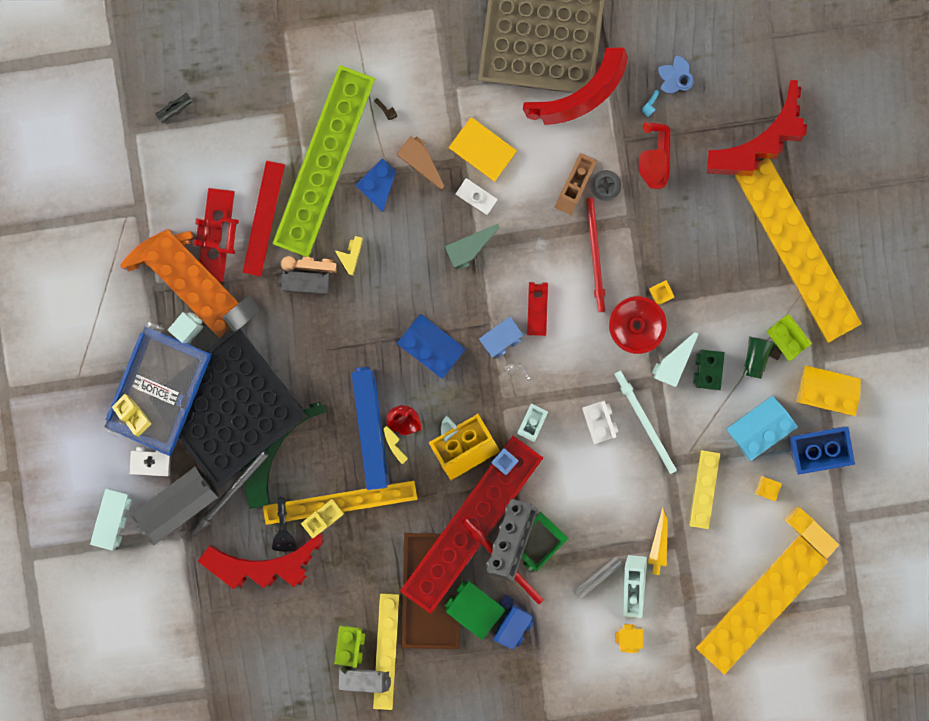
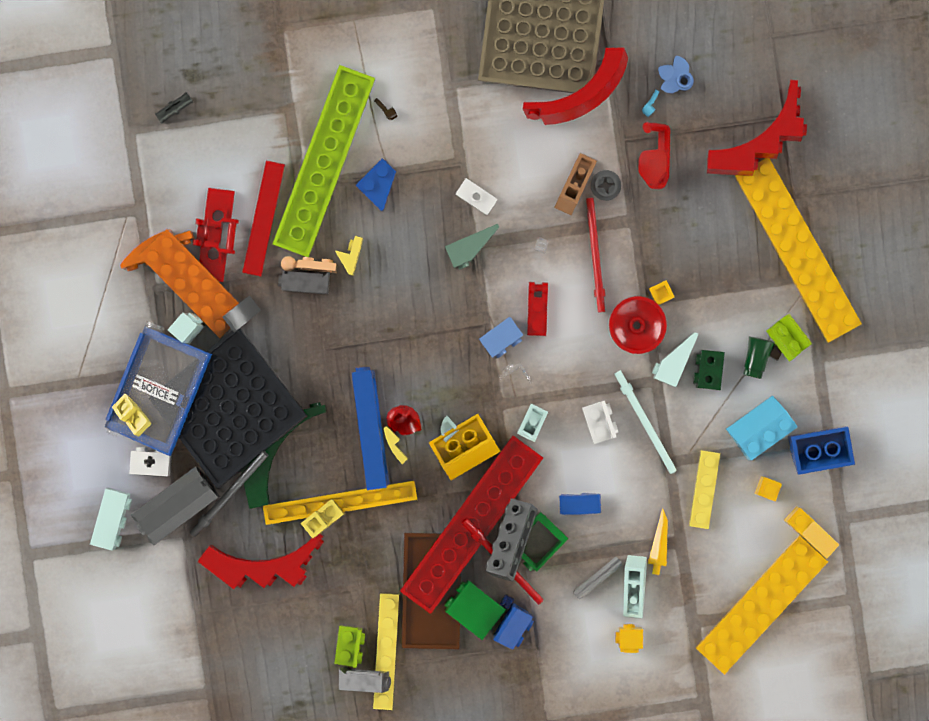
(283, 533): black piece -> none
(418, 158): medium nougat slope -> none
(431, 346): blue slope -> none
(482, 149): yellow tile -> none
(504, 461): medium blue plate -> none
(580, 504): none -> blue slope
(829, 391): yellow slope -> none

